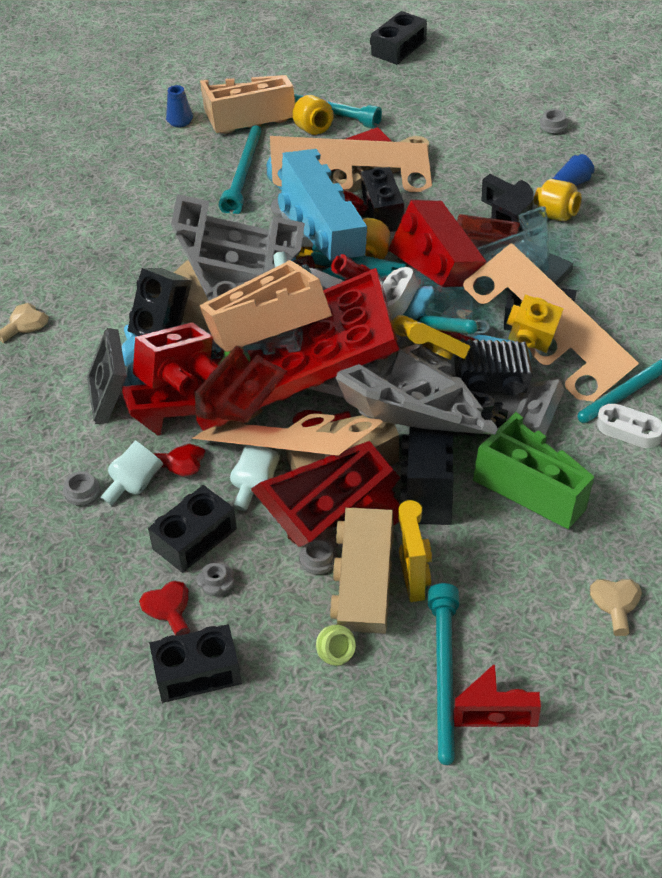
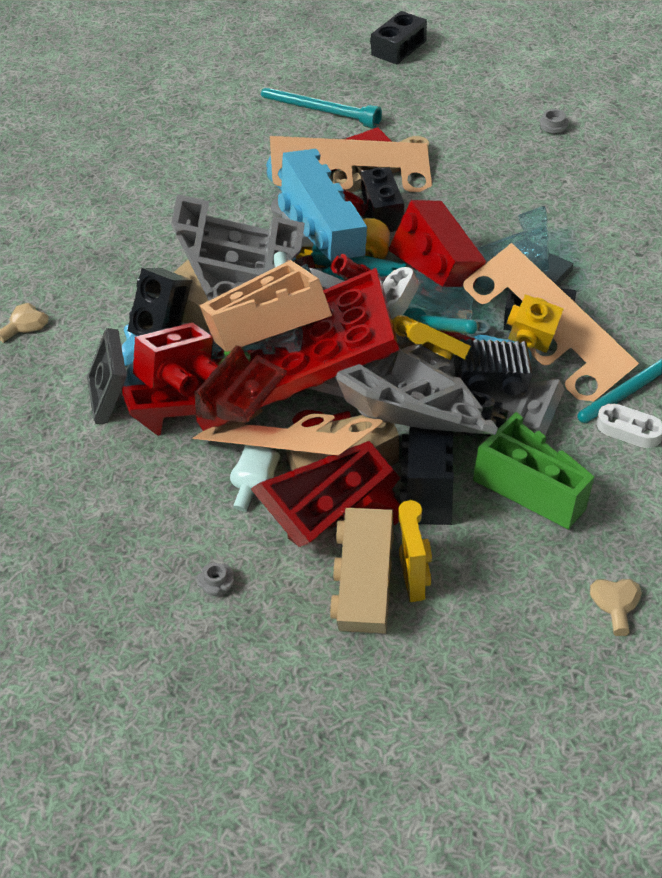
(81, 488): light grey plate -> none
(131, 472): light aqua piece -> none
(168, 605): red rock -> none
(178, 108): blue cone -> none
(183, 459): red rock -> none
(192, 528): black brick -> none
(196, 670): black brick -> none
(232, 198): teal piece -> none
(248, 104): light nougat wedge -> none
(312, 114): yellow head -> none
(318, 556): light grey plate -> none
(335, 645): yellowish green plate -> none
(419, 303): medium azure rock -> none
(443, 602): teal piece -> none
(485, 707): red slope -> none
(487, 228): clear red slope -> none
(507, 199): black brick -> none
(559, 198): yellow head -> none
(576, 170): blue cone -> none

